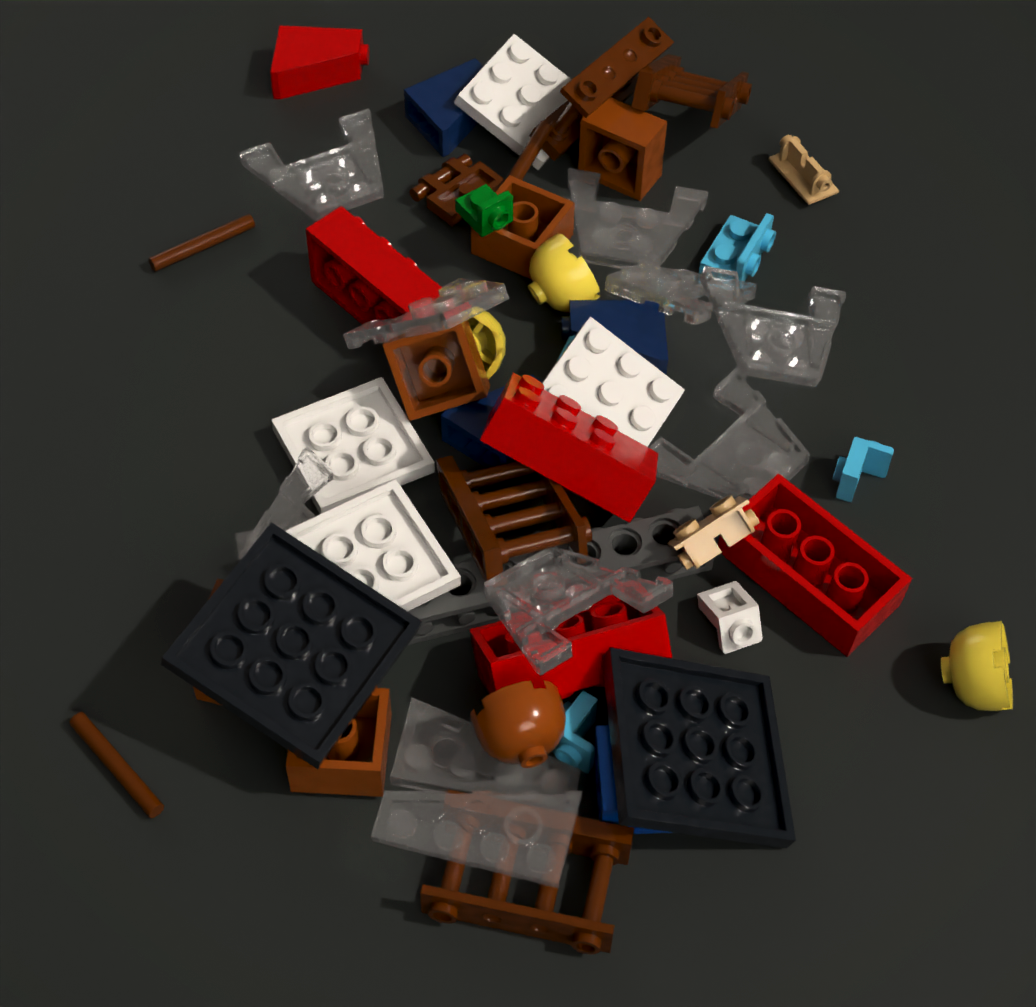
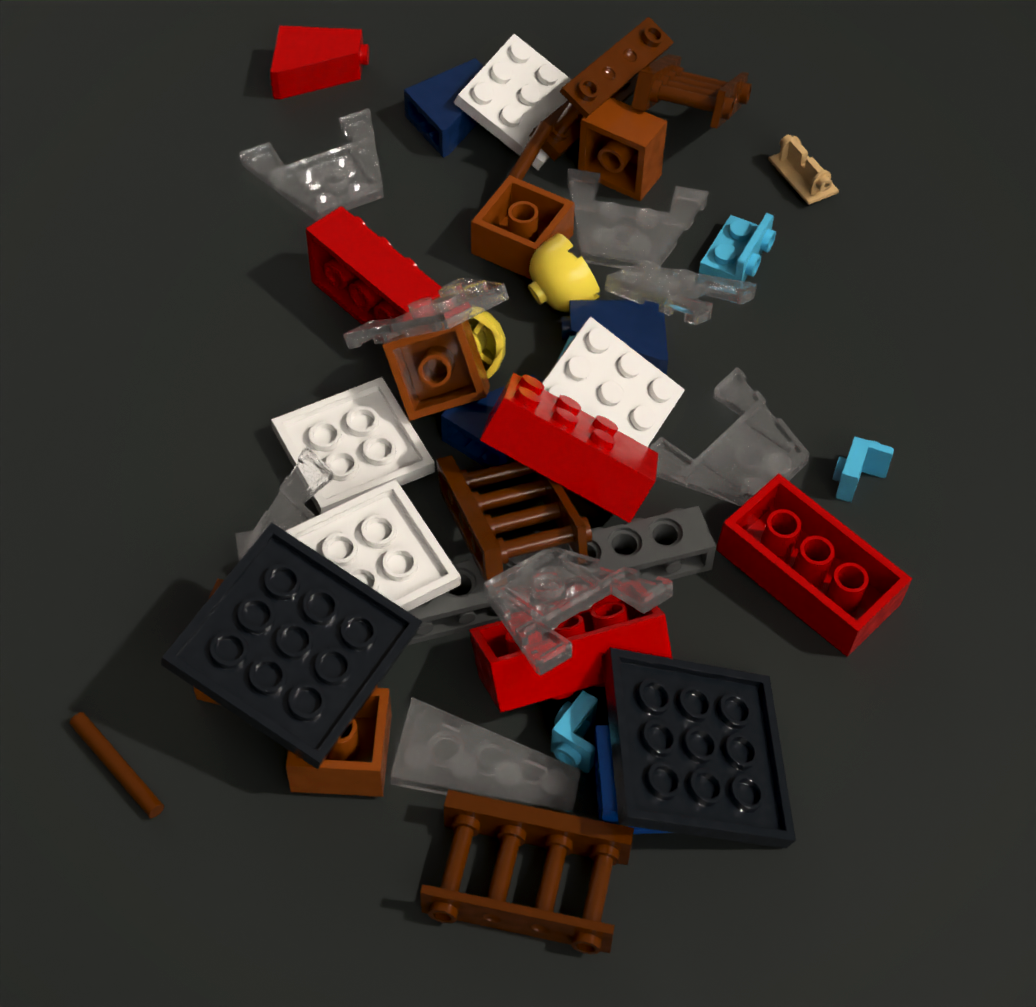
(201, 242): reddish brown bar -> none
(462, 181): reddish brown plate -> none
(485, 209): green bracket -> none
(499, 833): clear wing -> none
(520, 723): dark orange cylinder -> none
(697, 537): tan hinge -> none
(733, 615): white bracket -> none
(774, 341): clear wing -> none
(980, 667): light yellow cylinder -> none

